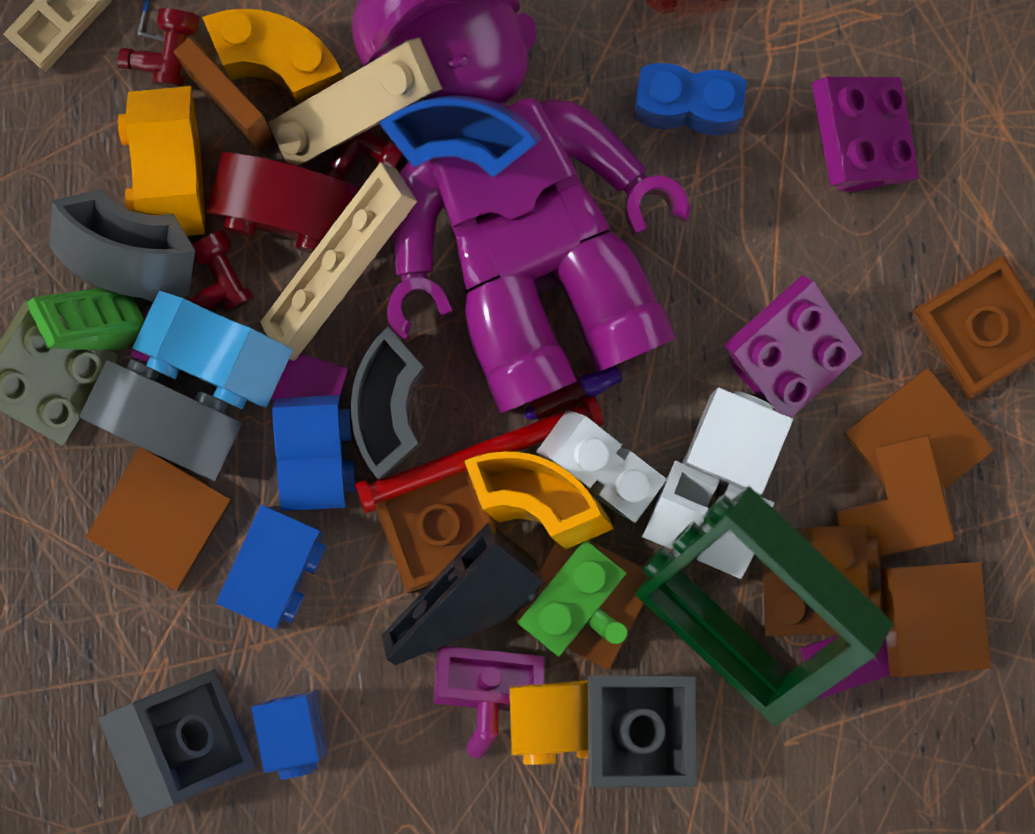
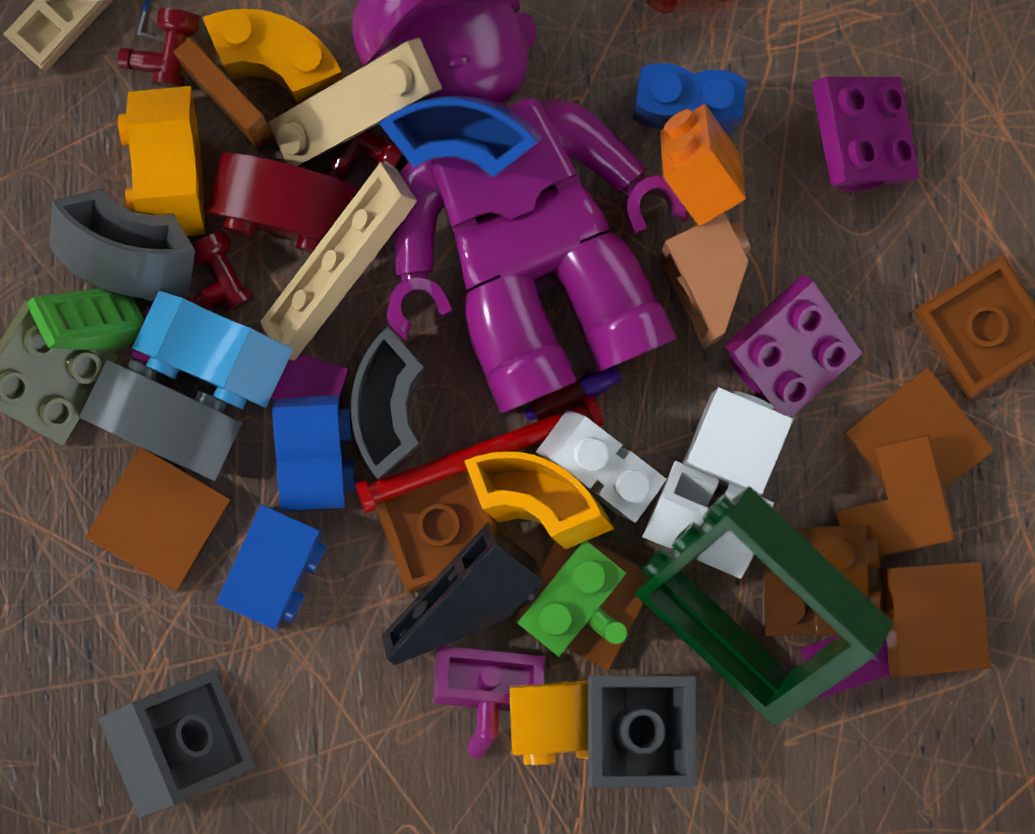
(290, 734): blue brick -> none
(701, 164): none -> orange brick
(706, 273): none -> nougat slope

